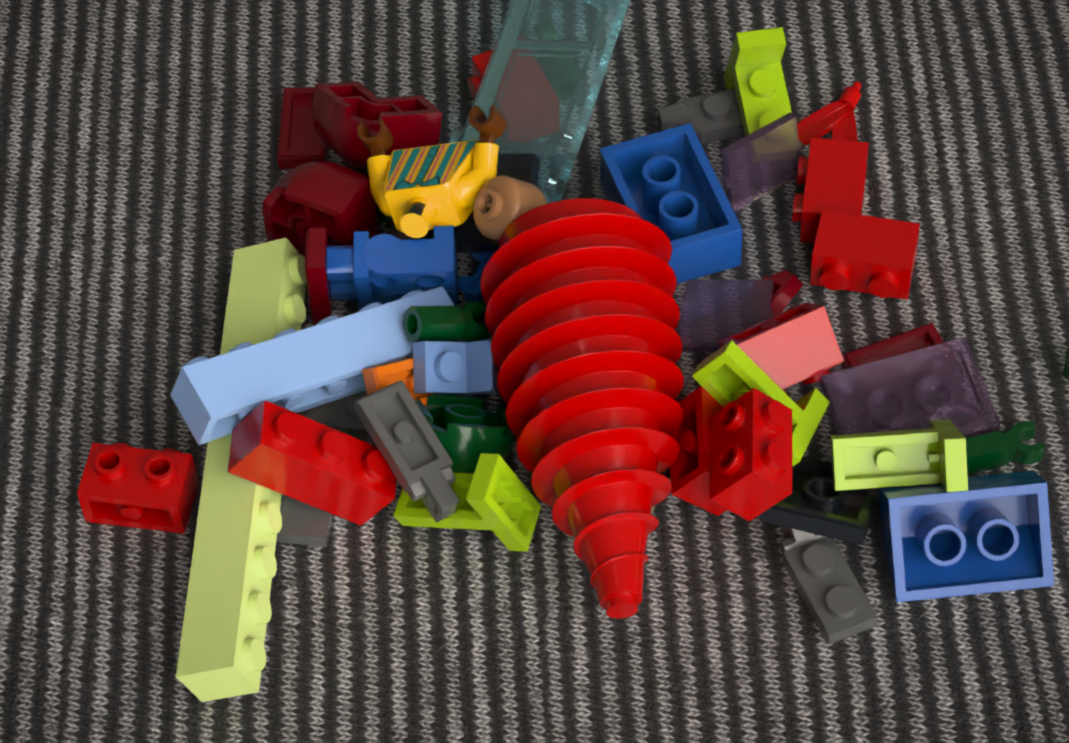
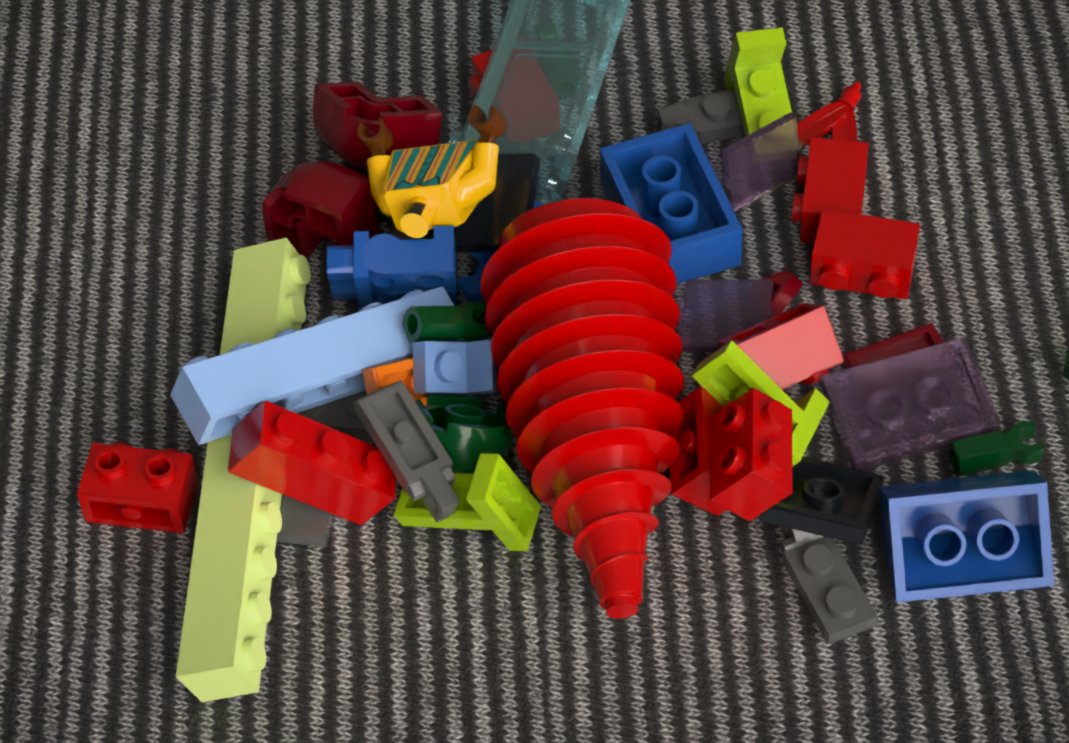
(297, 136): dark red tile -> none
(316, 274): dark red tile -> none
(503, 201): medium nougat head -> none
(901, 458): lime bracket -> none

